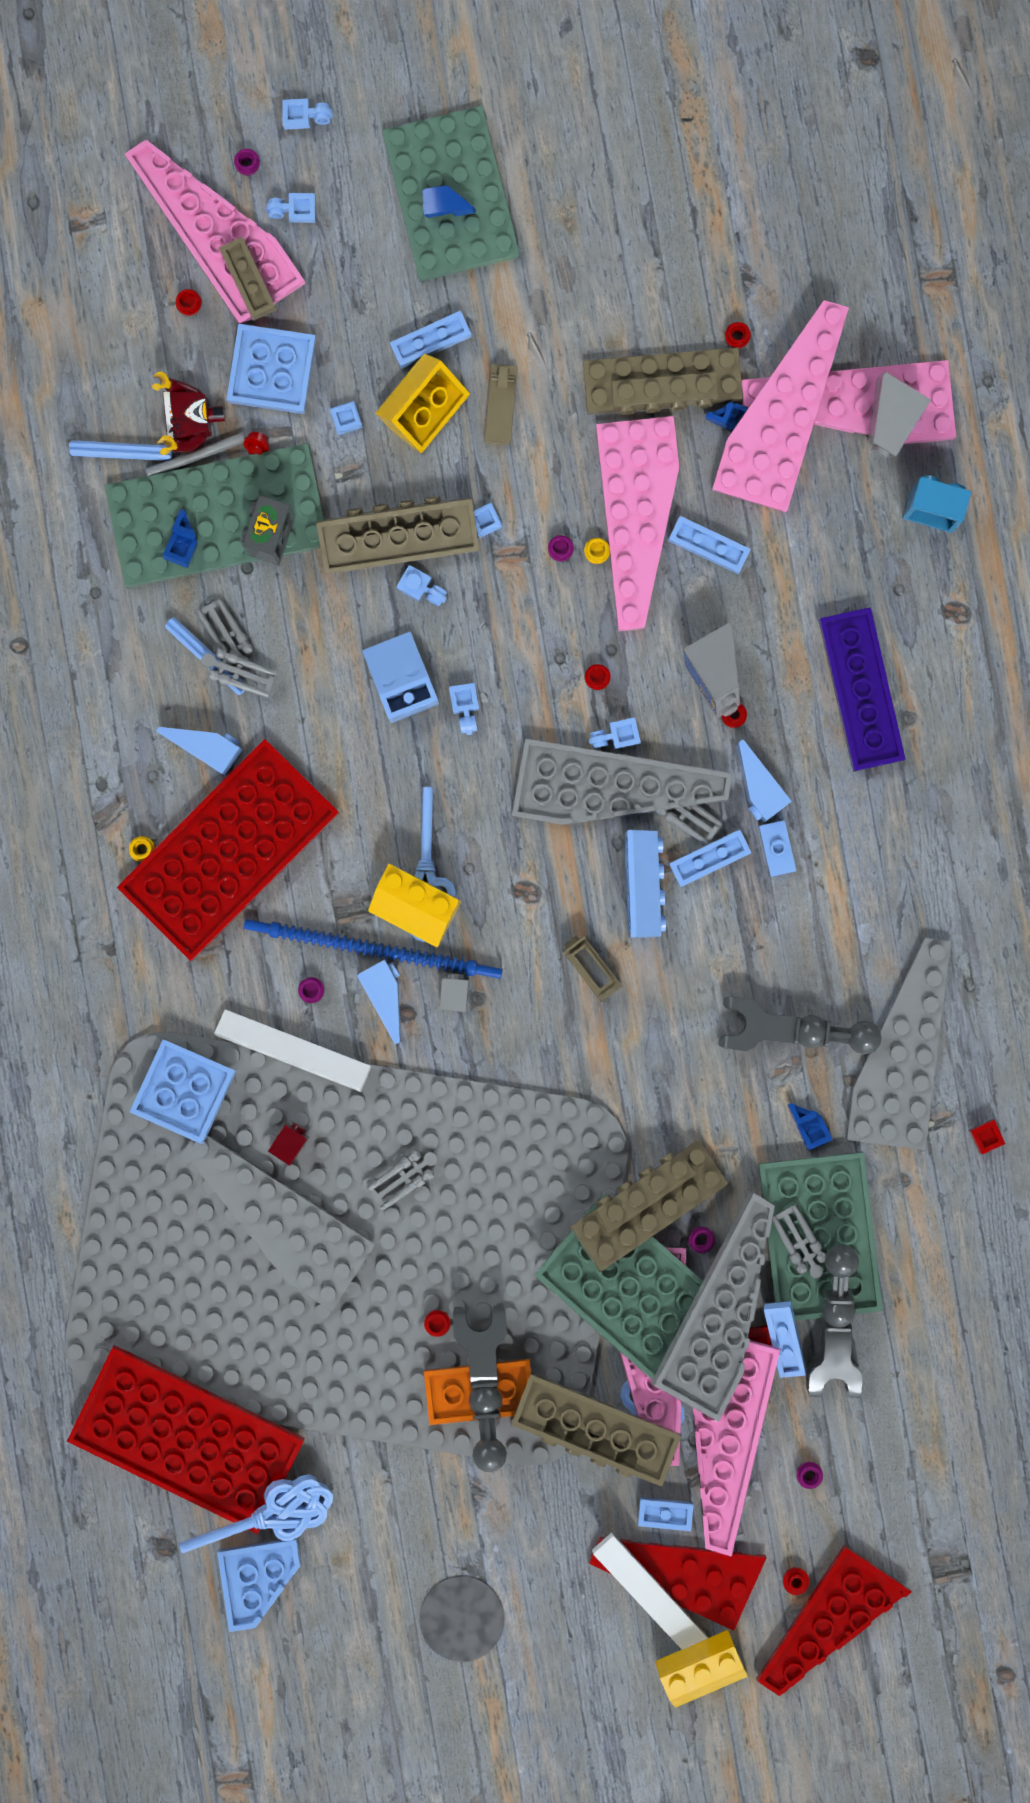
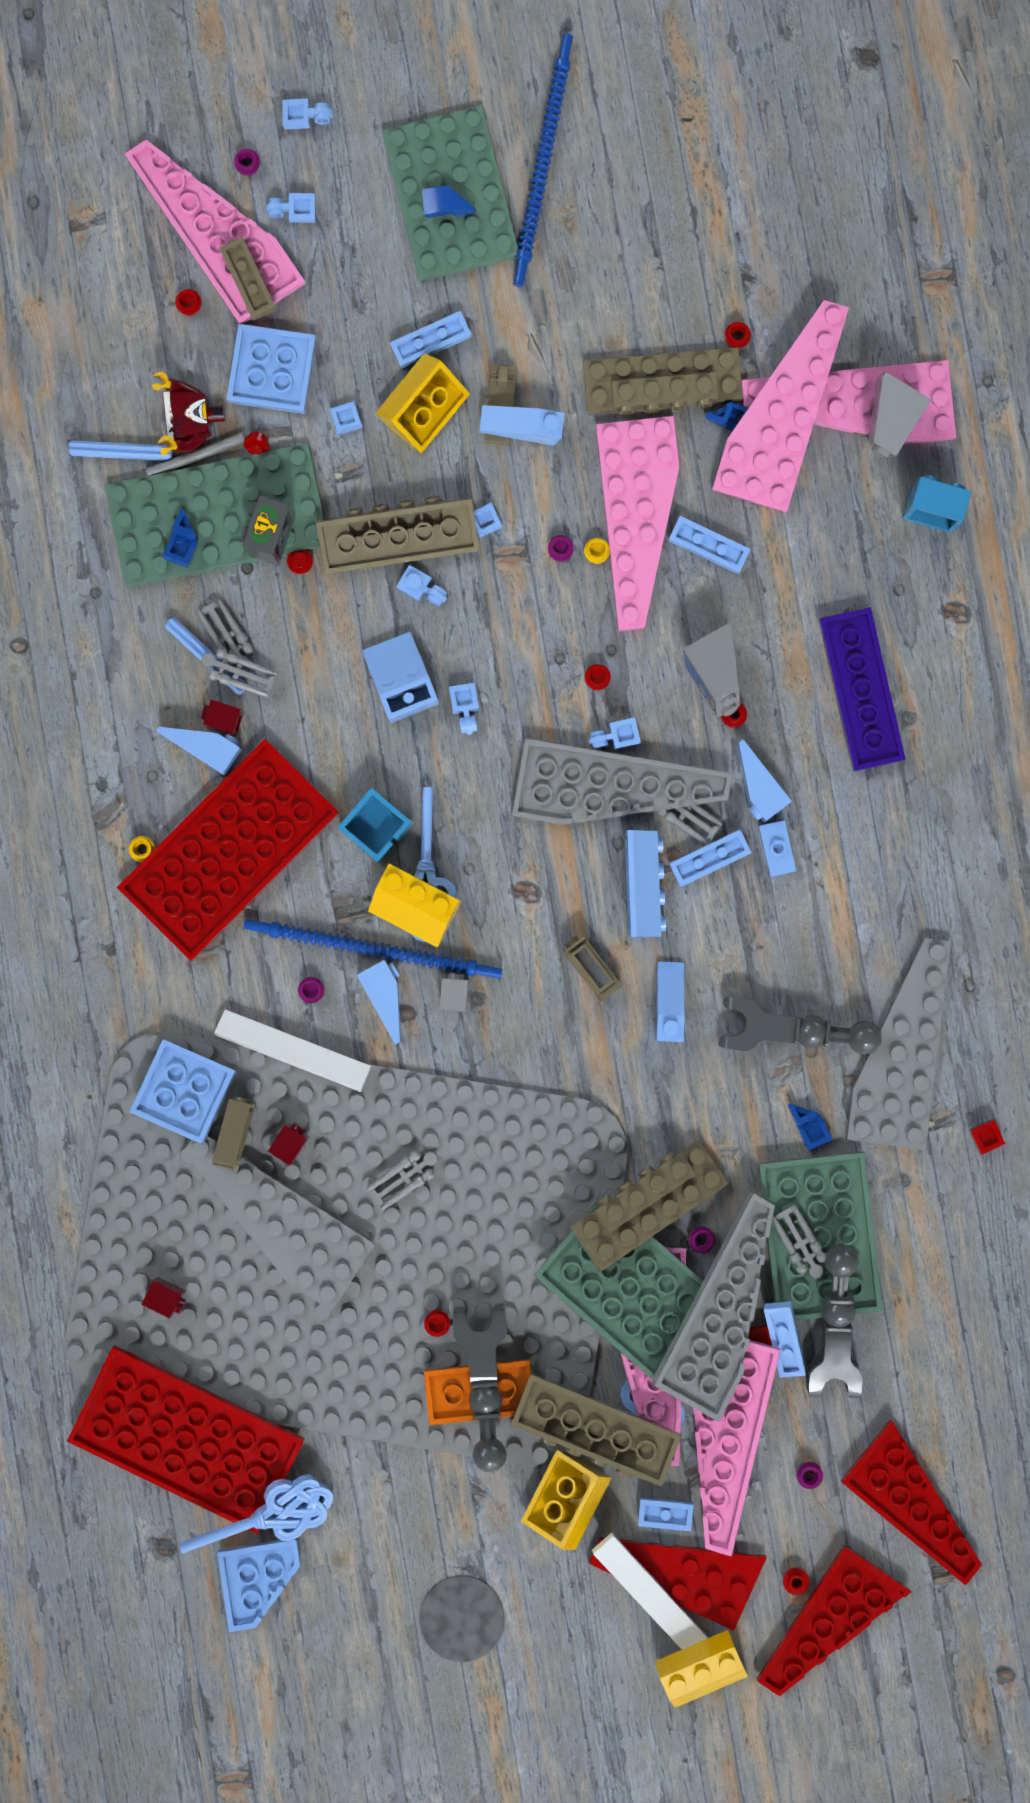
(164, 1298): none -> dark red brick
(222, 717): none -> dark red brick
(233, 1133): none -> dark tan window
(300, 561): none -> red plate
(375, 825): none -> dark azure piece
(522, 423): none -> light blue slope
(562, 66): none -> blue hose
(566, 1500): none -> yellow slope
(670, 1002): none -> light blue slope
(900, 1491): none -> red wing

